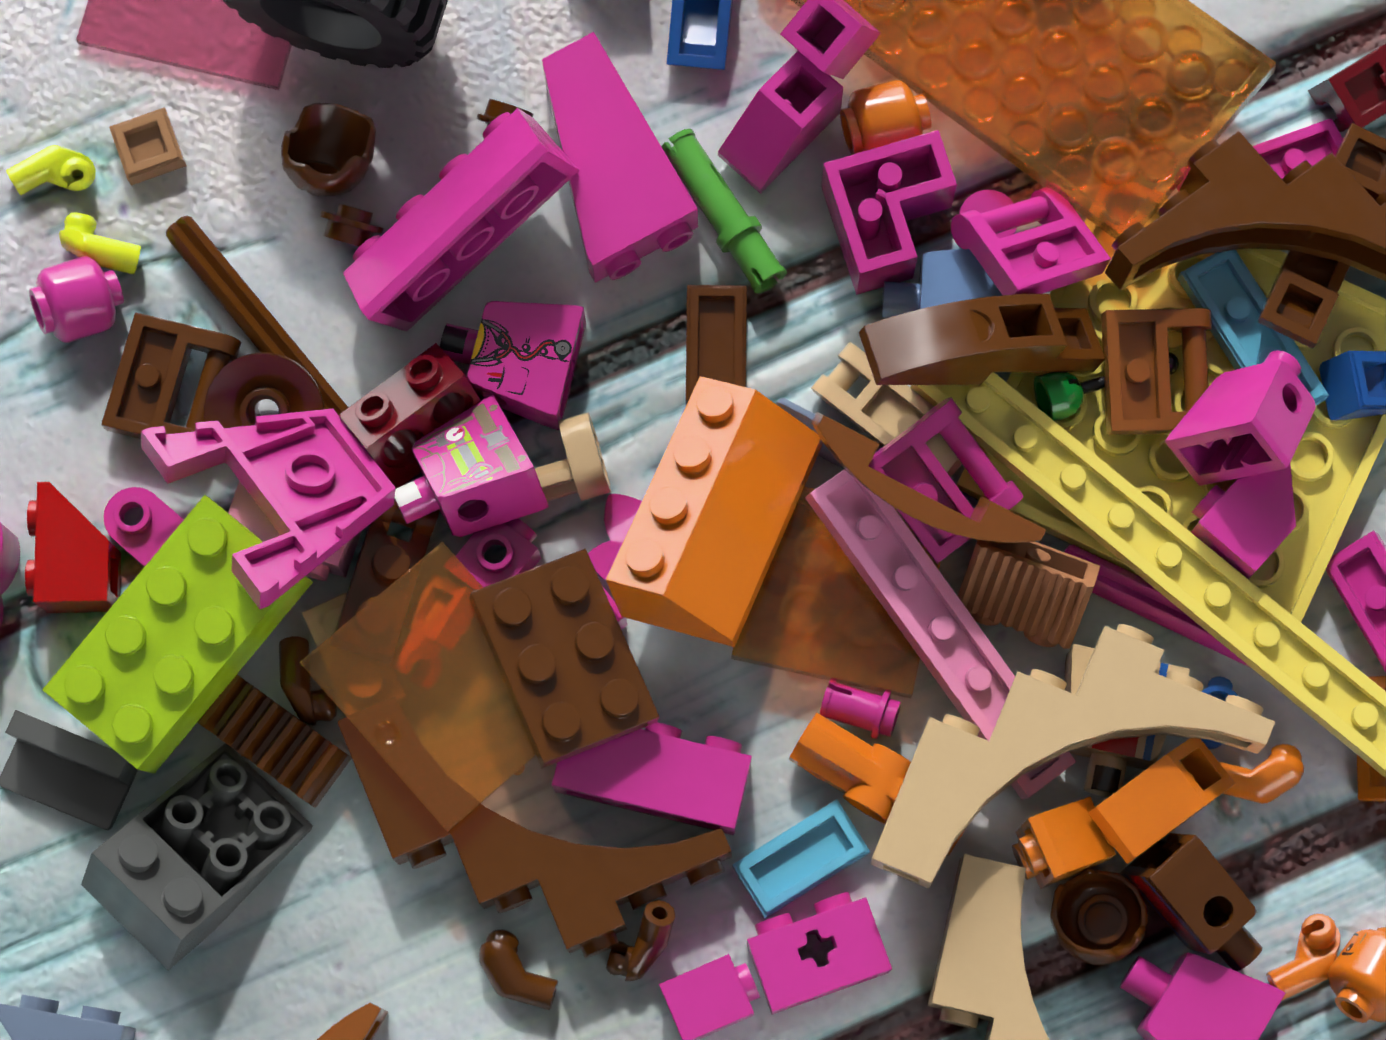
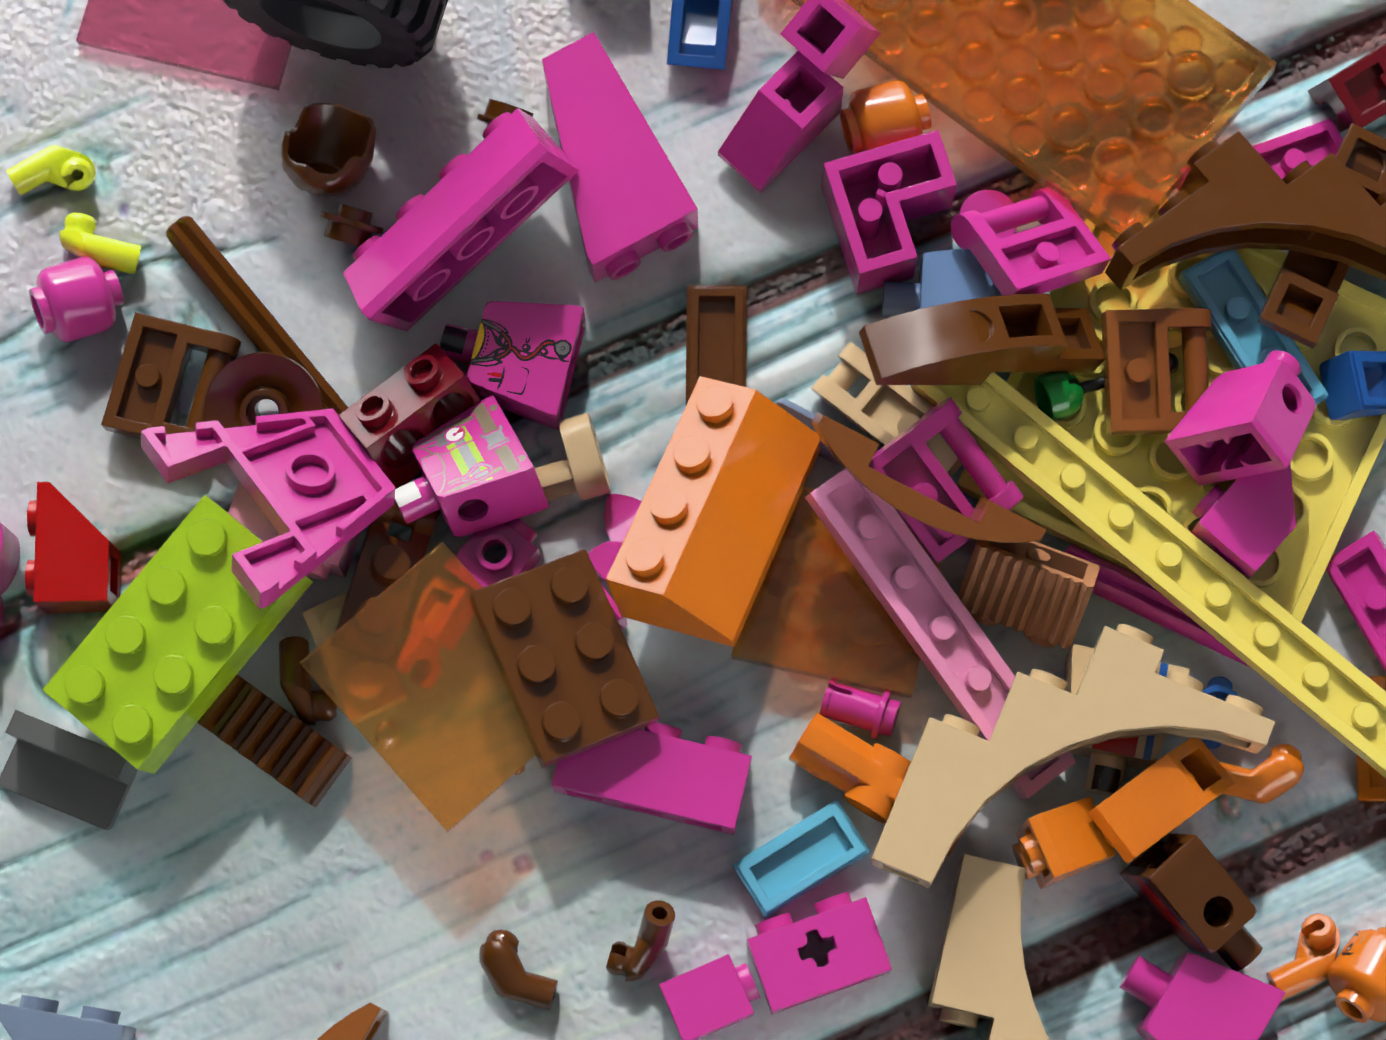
(147, 146): medium nougat tile -> none
(150, 533): dark pink plate -> none
(194, 855): dark grey slope -> none
(508, 860): reddish brown arch -> none
(735, 229): bright green pin -> none
(1099, 916): reddish brown hair -> none

